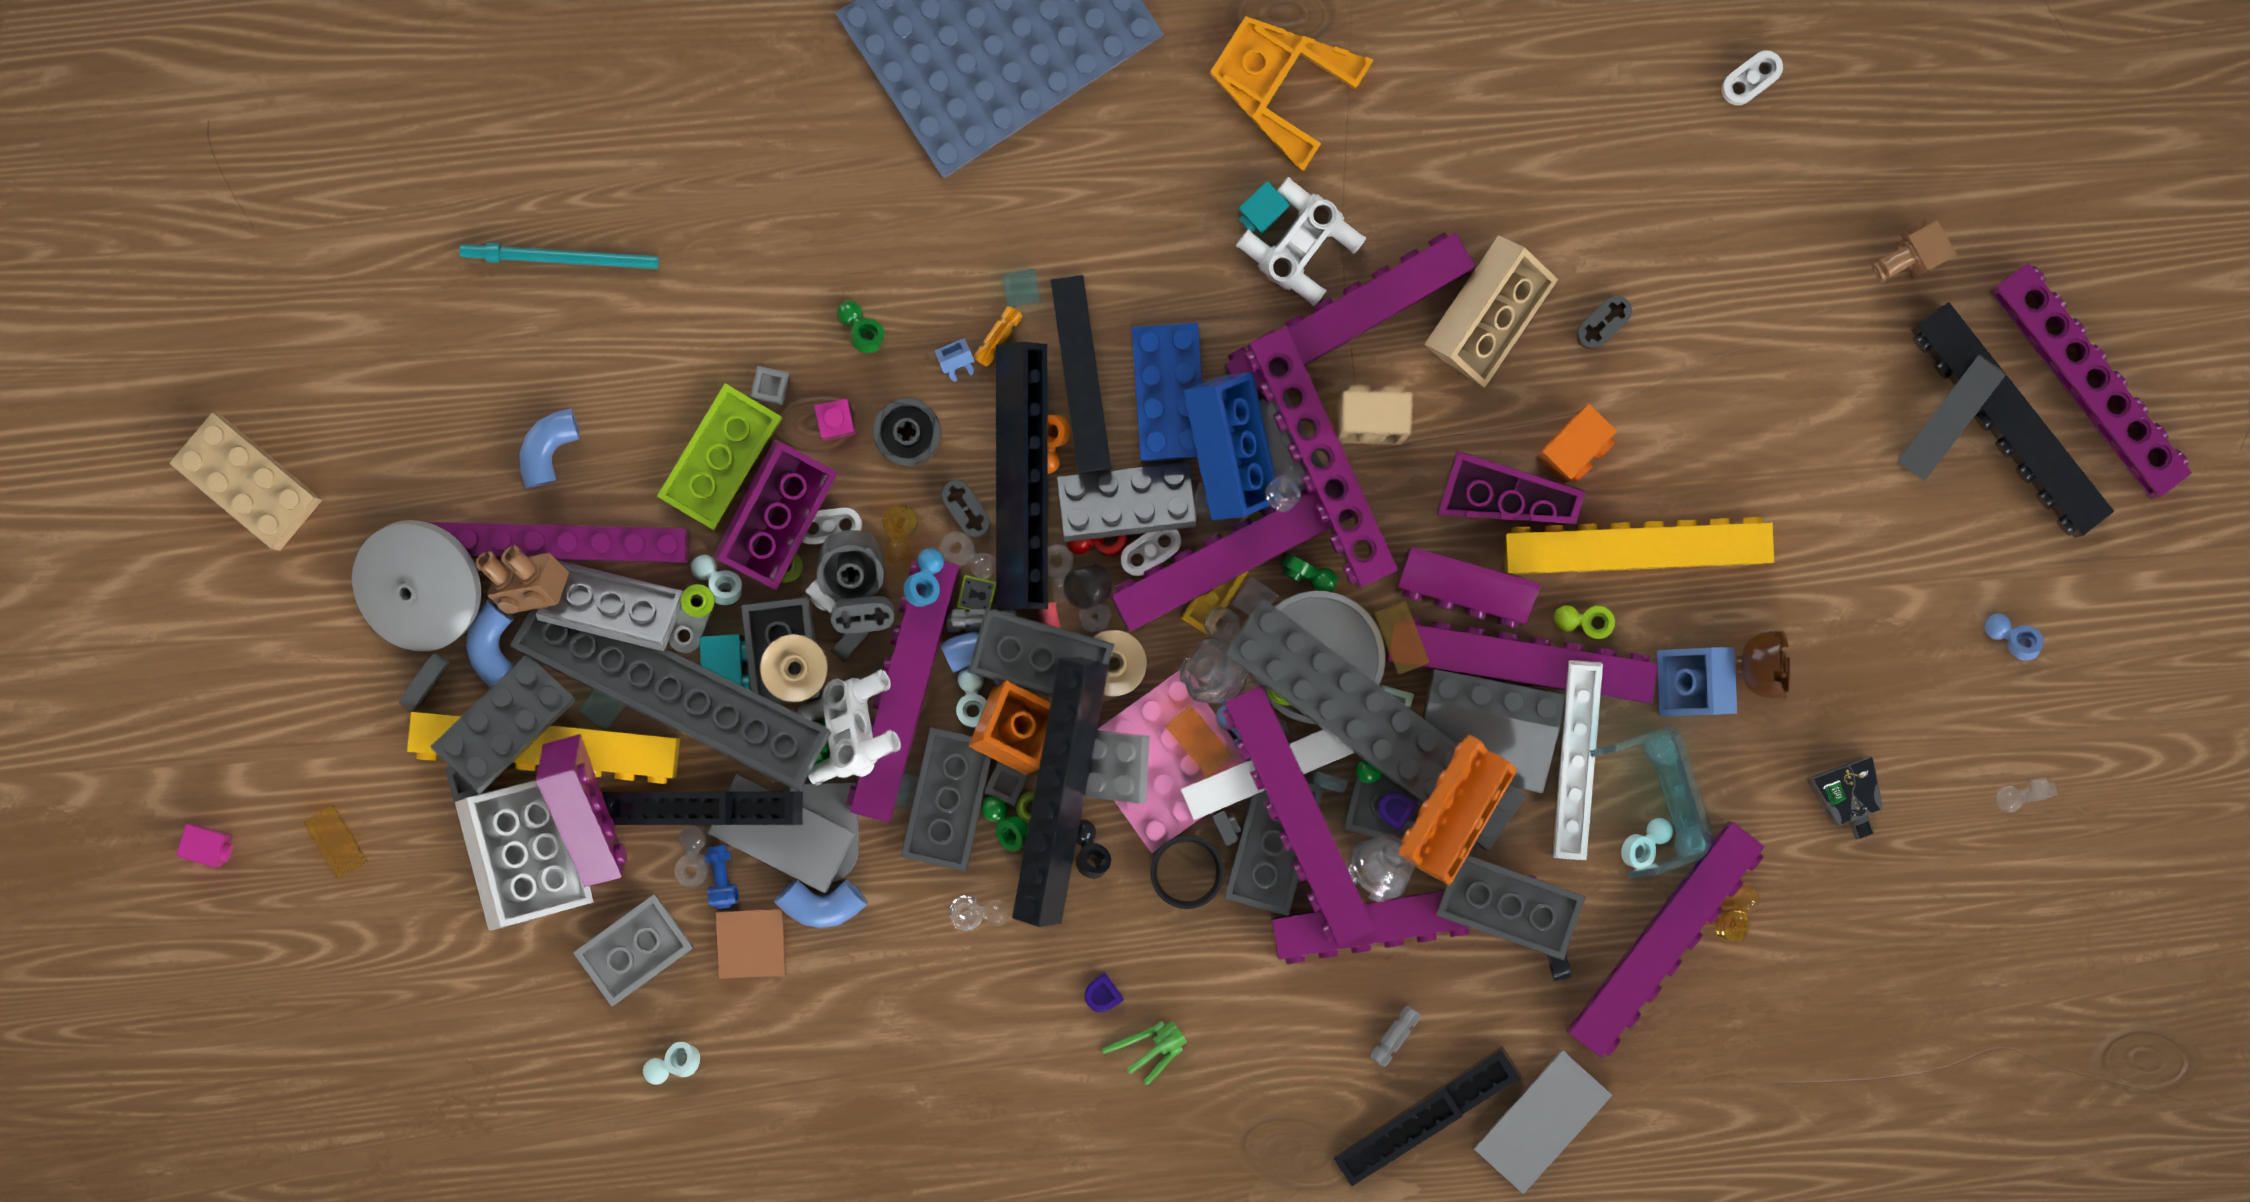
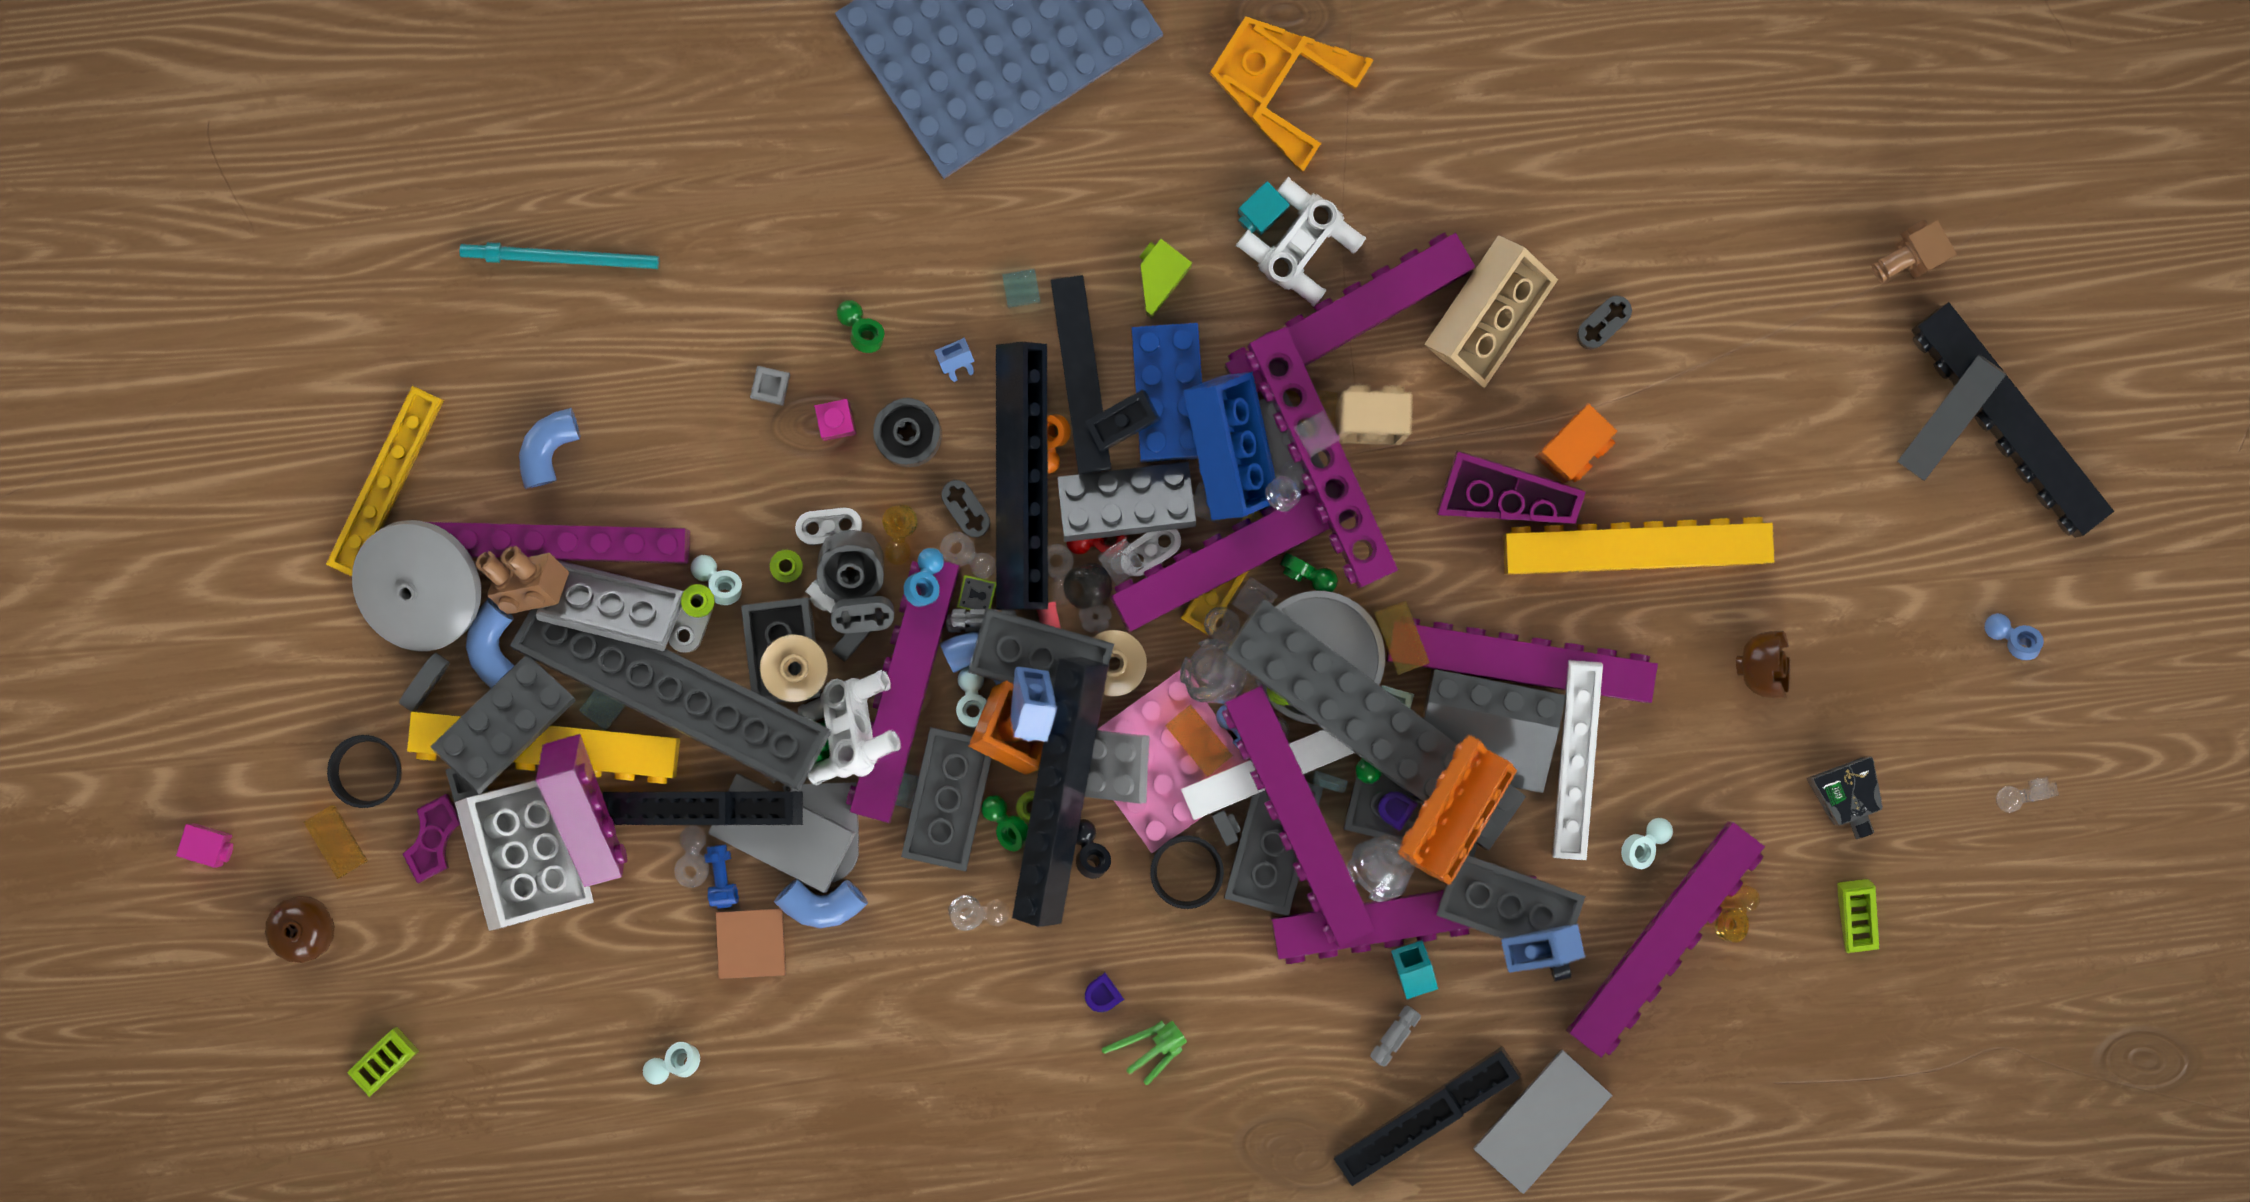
(245, 481): tan brick -> none
(313, 927): none -> reddish brown cylinder
(333, 771): none -> black tyre
(386, 477): none -> yellow tile
(407, 1048): none -> lime slope
(428, 852): none -> magenta tile
(633, 950): light grey plate -> none
(719, 457): lime plate -> none
(725, 657): teal brick -> none
(775, 514): magenta slope -> none
(998, 335): light orange axle -> none
(1006, 783): dark grey plate -> none
(1032, 704): none -> medium blue slope
(1121, 561): none -> clear plate
(1122, 420): none -> black plate
(1161, 273): none -> lime slope
(1316, 433): none -> clear tile
(1414, 969): none -> teal brick
(1466, 586): magenta slope -> none
(1543, 948): none -> medium blue slope
(1567, 619): lime plate -> none
(1682, 794): clear light blue windscreen -> none
(1697, 681): medium blue slope -> none
(1751, 78): white plate -> none
(1852, 888): none -> lime slope
(2072, 375): magenta brick -> none

